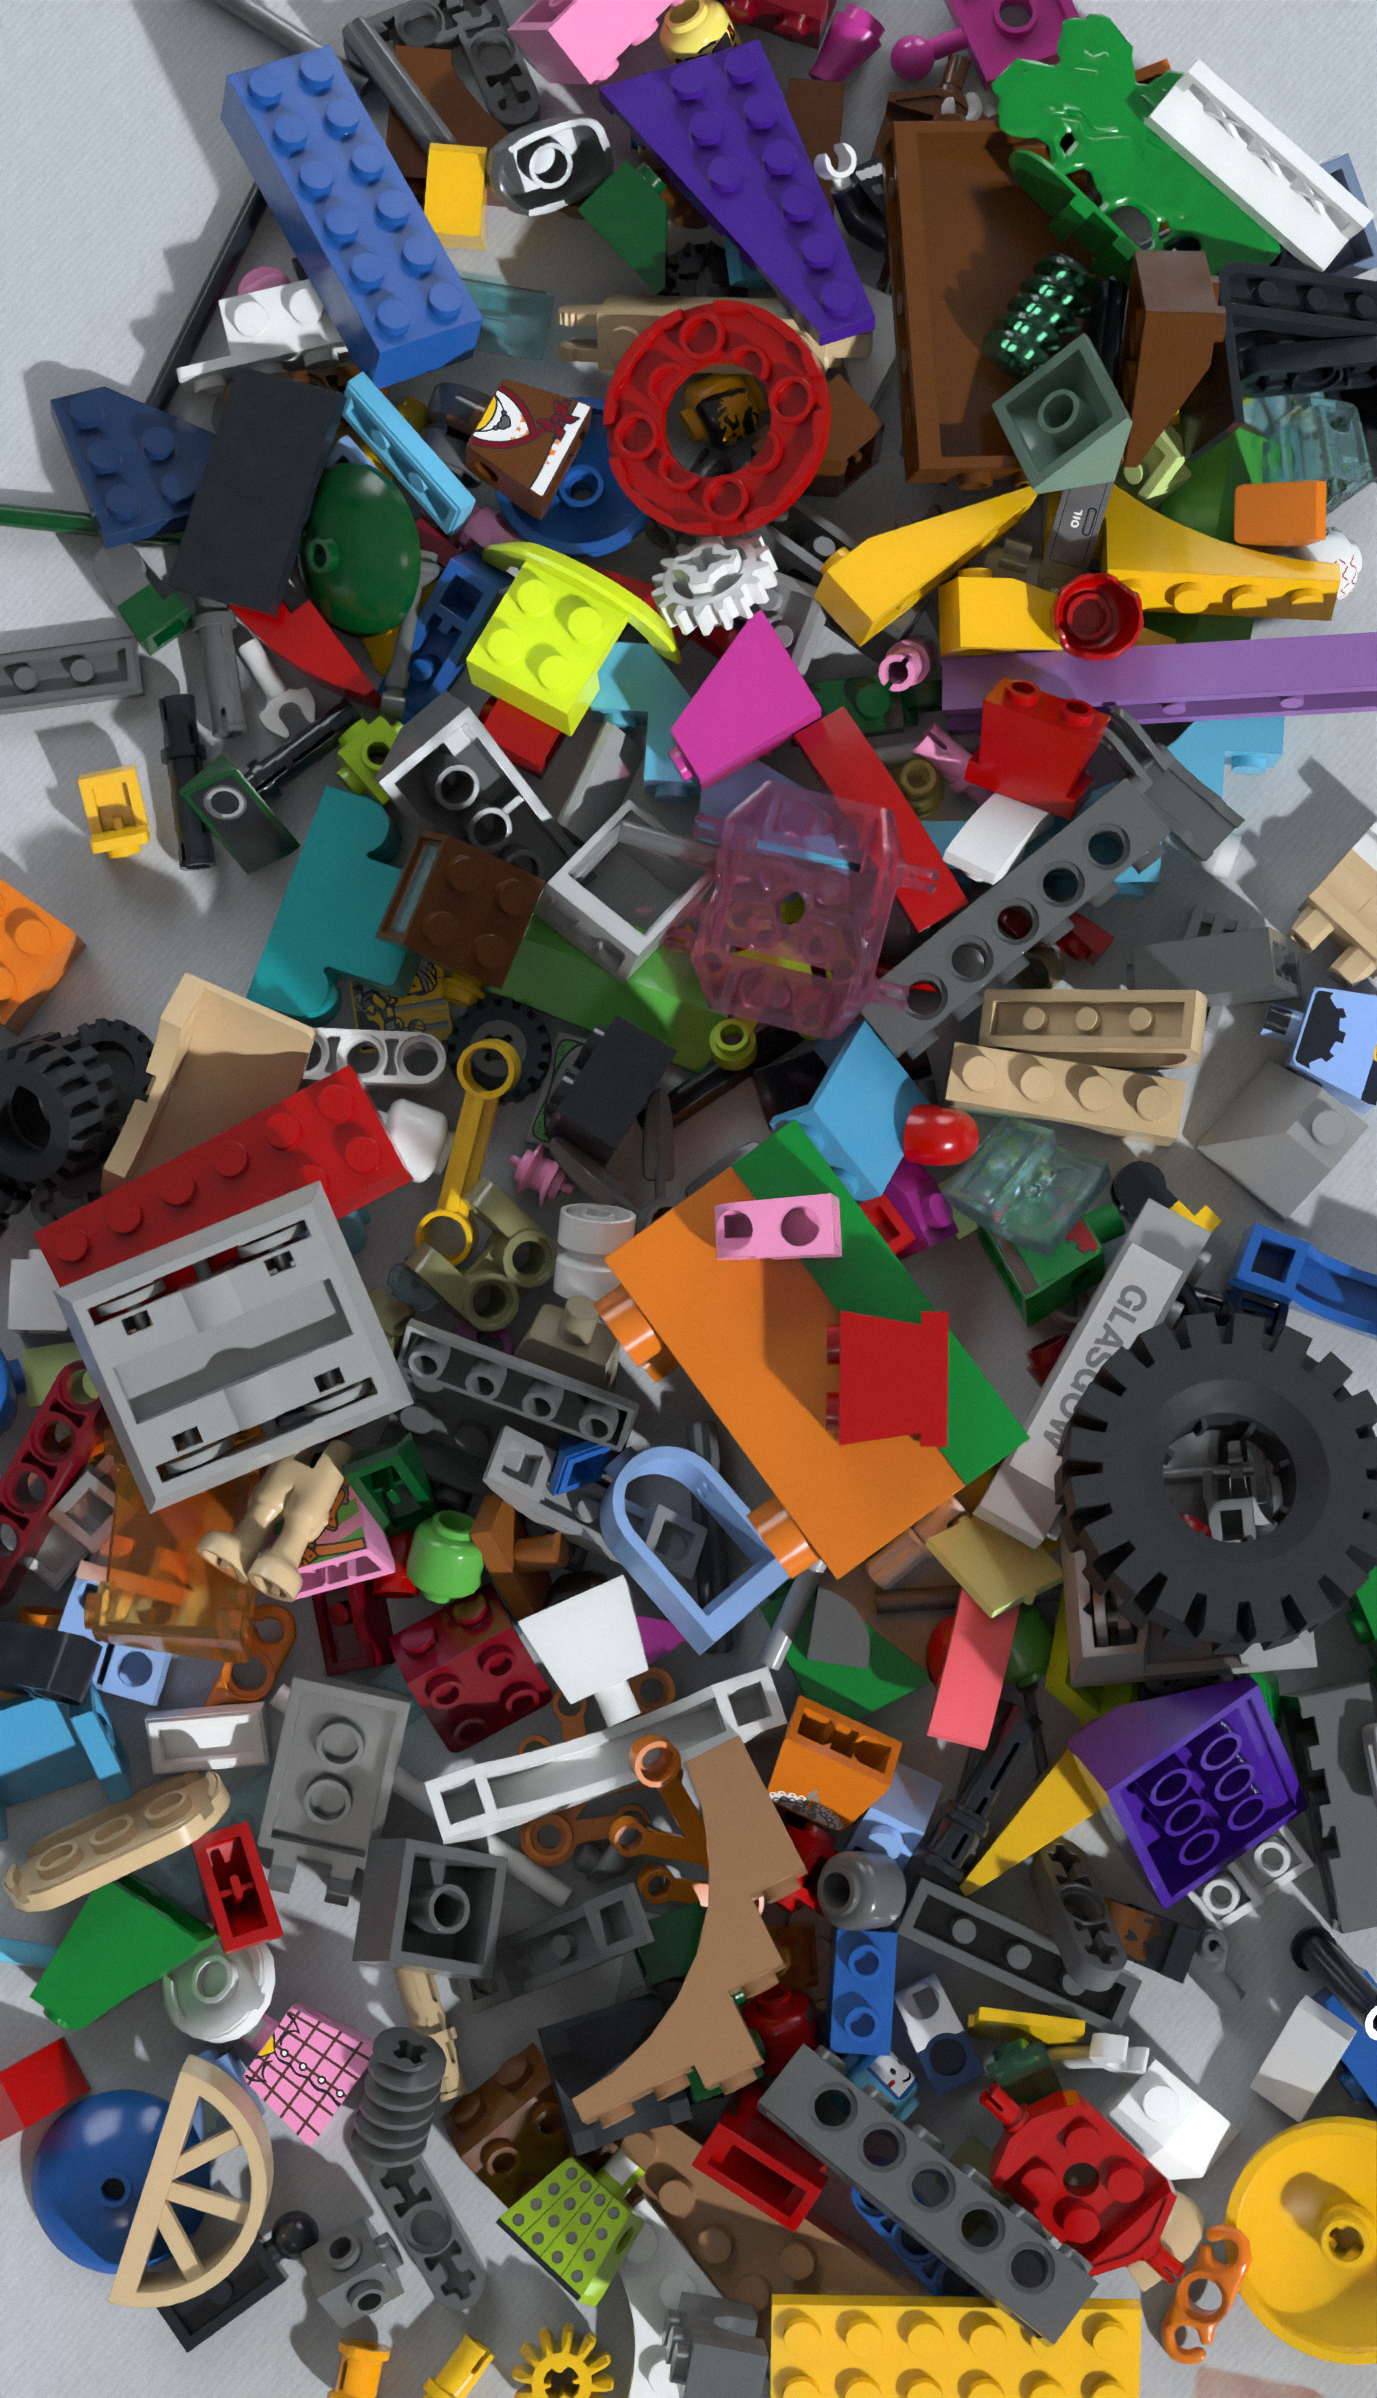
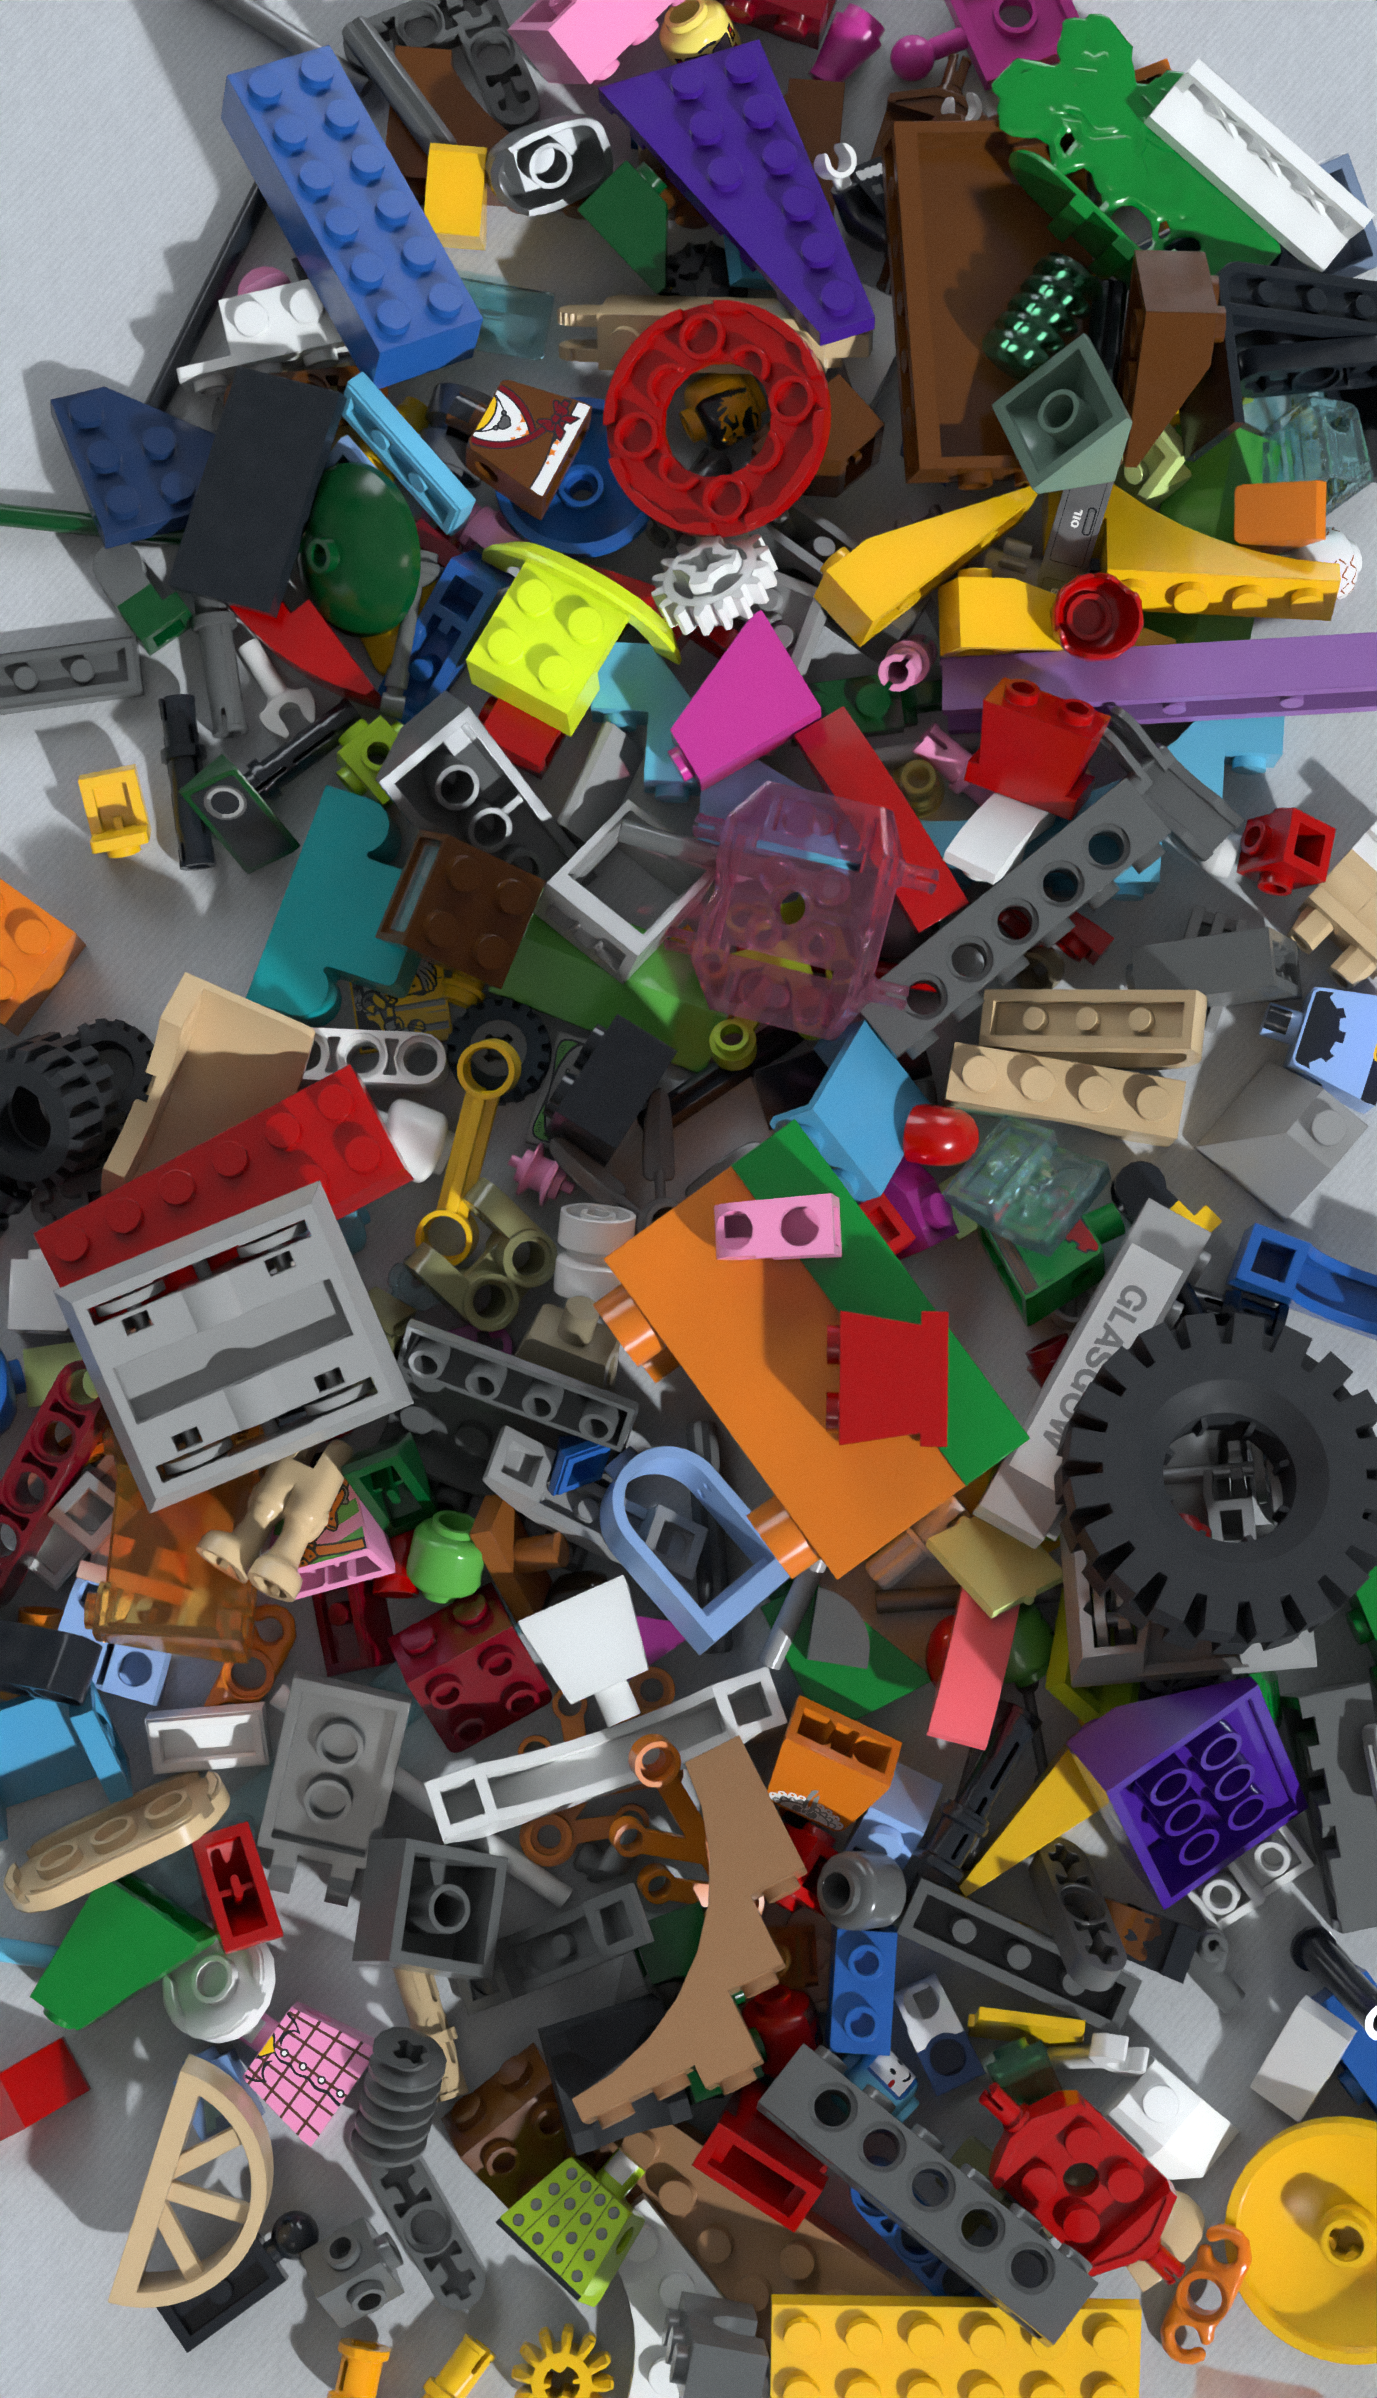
(96, 2141): blue dish -> none
(1285, 851): none -> red brick

